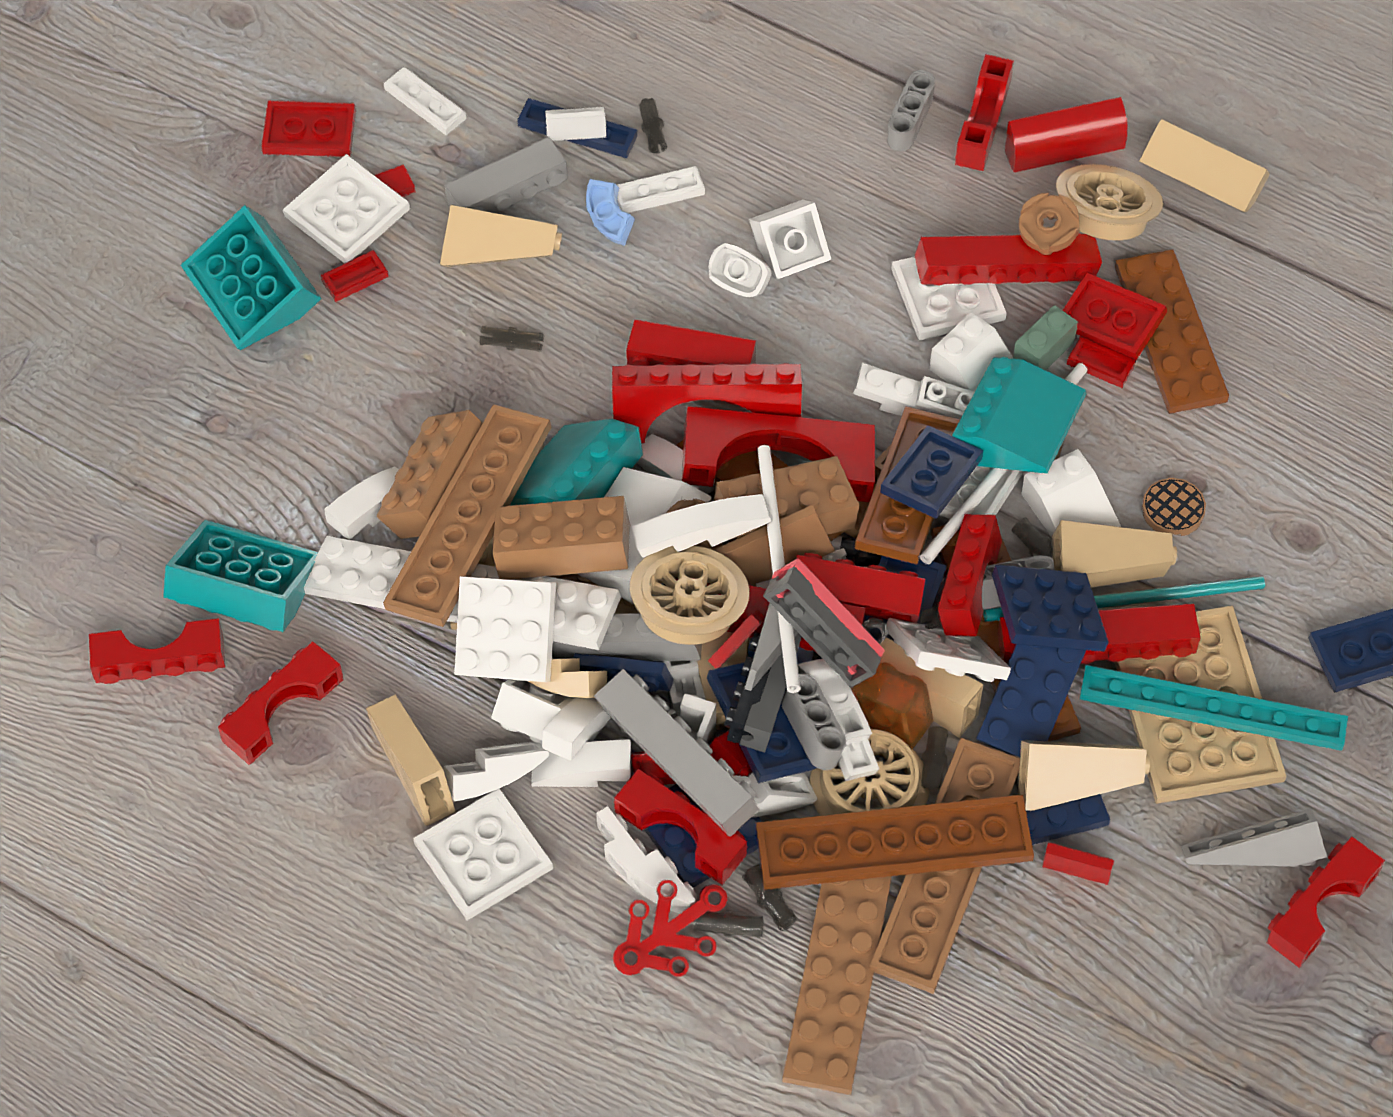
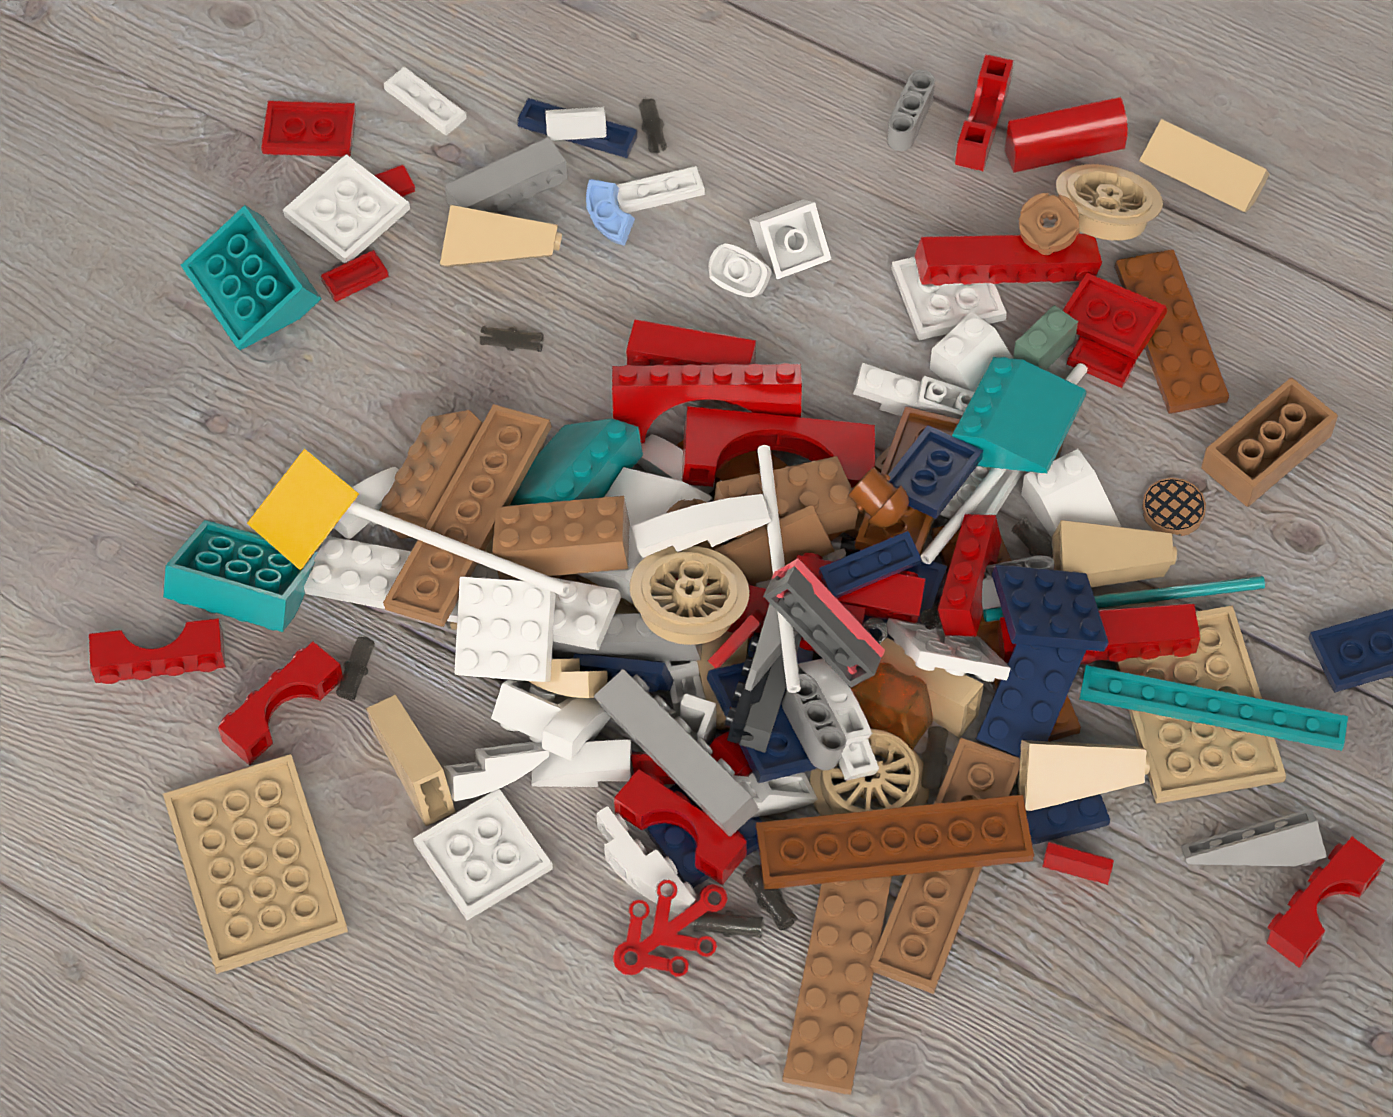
(254, 863): none -> tan plate
(302, 509): none -> yellow piece
(355, 668): none -> clear smoke axle
(460, 548): none -> white piece
(870, 565): none -> dark blue plate
(880, 498): none -> dark orange piece
(1269, 442): none -> medium nougat brick

